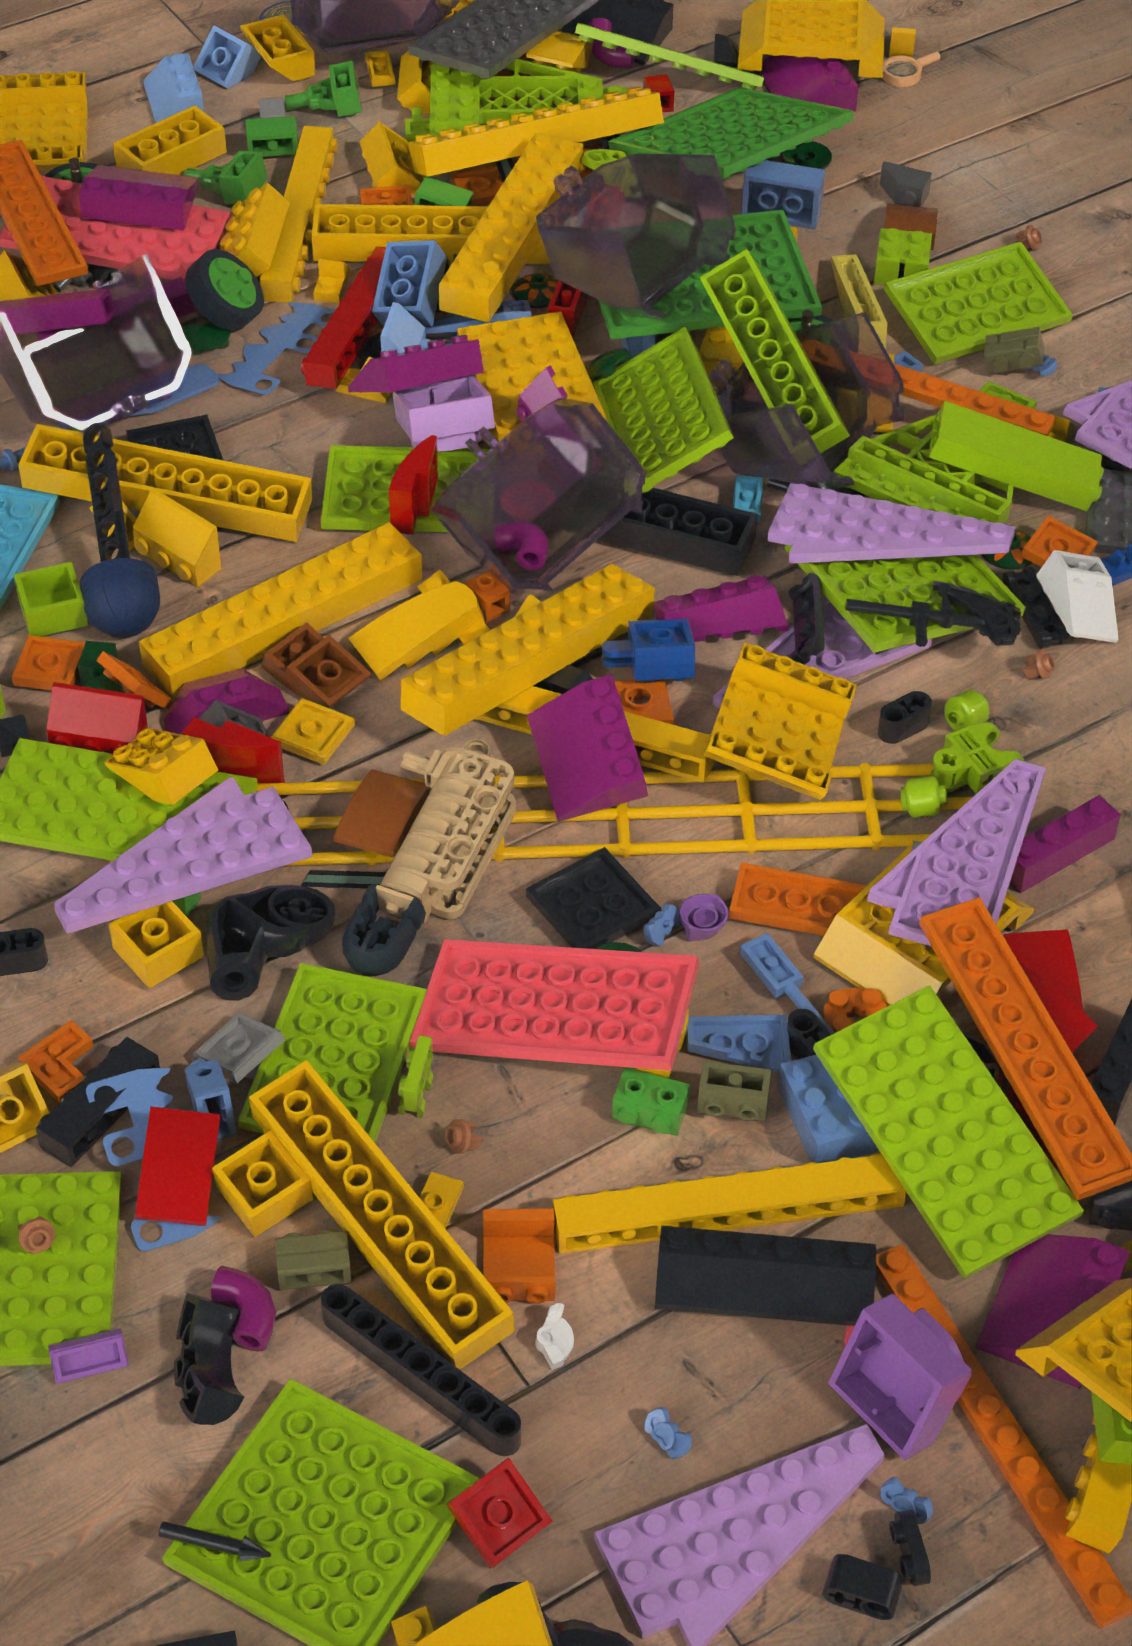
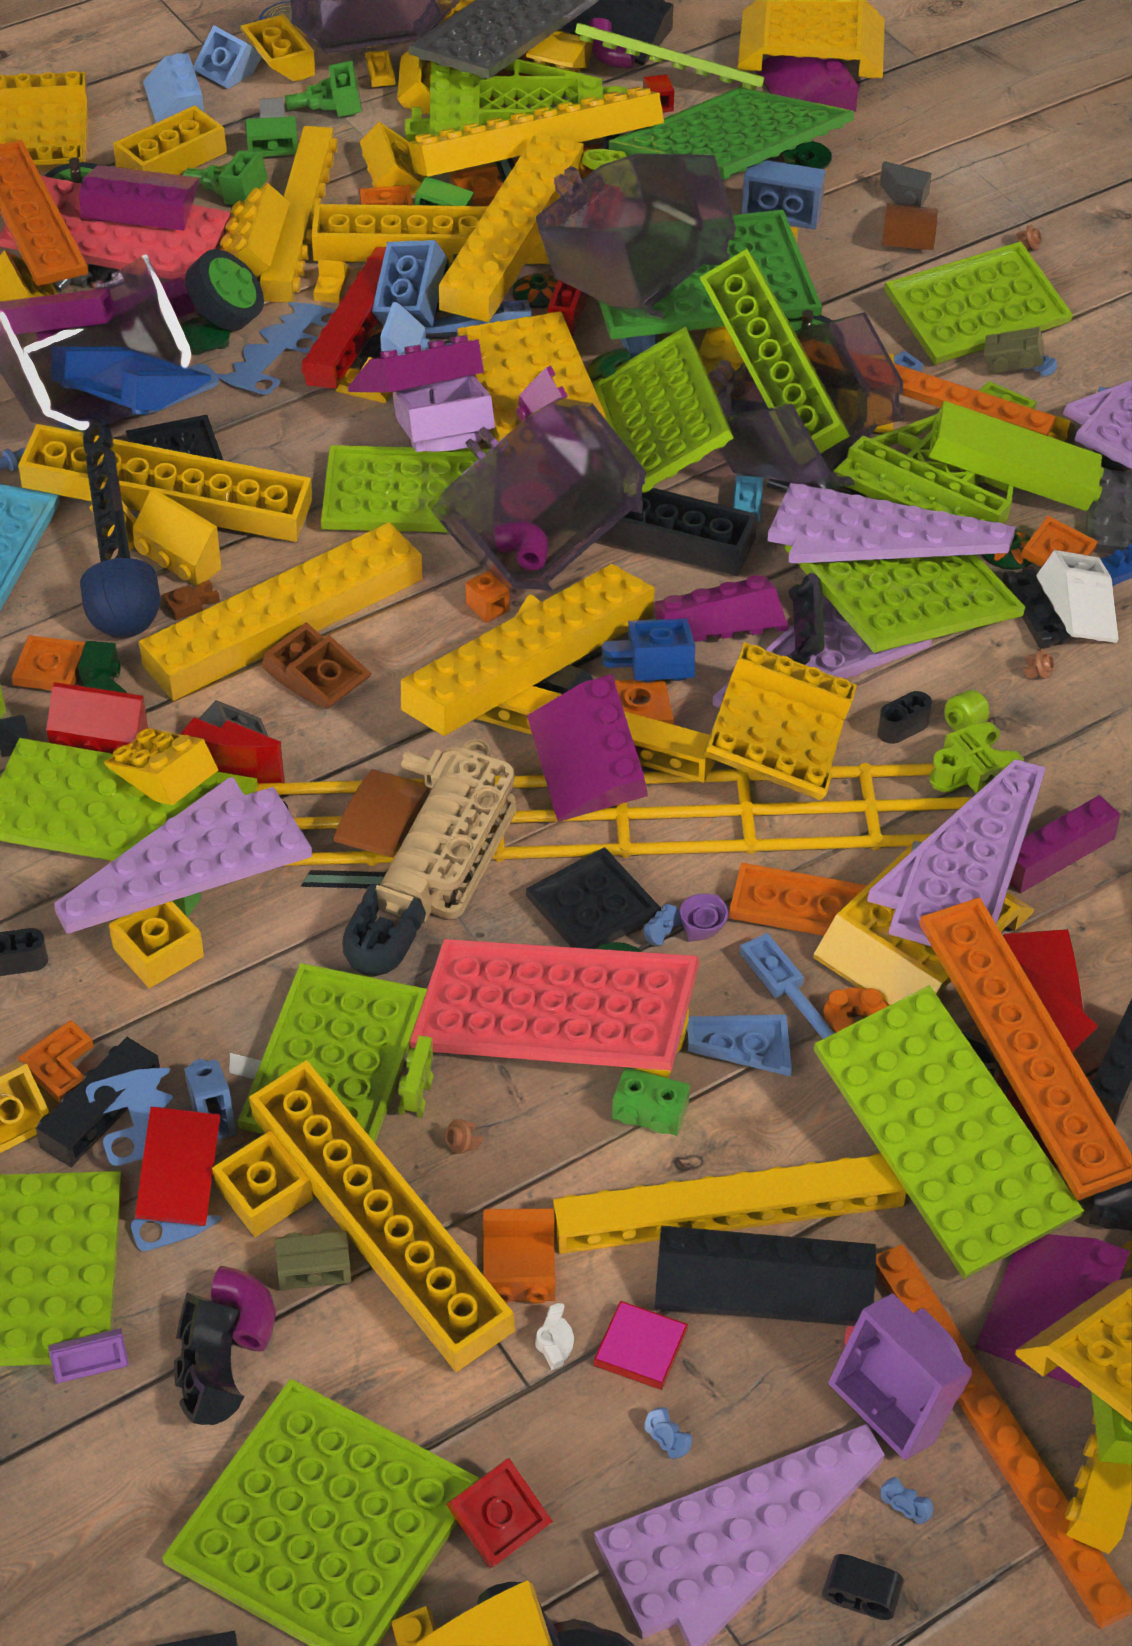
(36, 1235): nougat plate -> none
(51, 599): lime piece -> none
(124, 376): none -> blue slope
(133, 681): orange plate -> none
(189, 601): none -> dark orange plate
(233, 688): magenta wedge -> none
(240, 1046): light grey plate -> none
(245, 1548): black piece -> none
(259, 926): black piece -> none
(313, 731): yellow plate -> none
(414, 486): red slope -> none
(421, 625): yellow slope -> none
(424, 1383): black beam -> none
(441, 1196): yellow plate -> none
(640, 1345): none -> dark pink tile
(727, 52): black slope -> none
(734, 1091): olive brick -> none
(804, 1031): black beam -> none
(821, 1112): medium blue brick -> none
(856, 292): light yellow slope -> none
(901, 247): lime piece -> none
(902, 42): yellow slope -> none
(906, 71): light nougat piece -> none
(914, 1558): black plate -> none
(923, 796): lime head -> none
(979, 611): black bar -> none

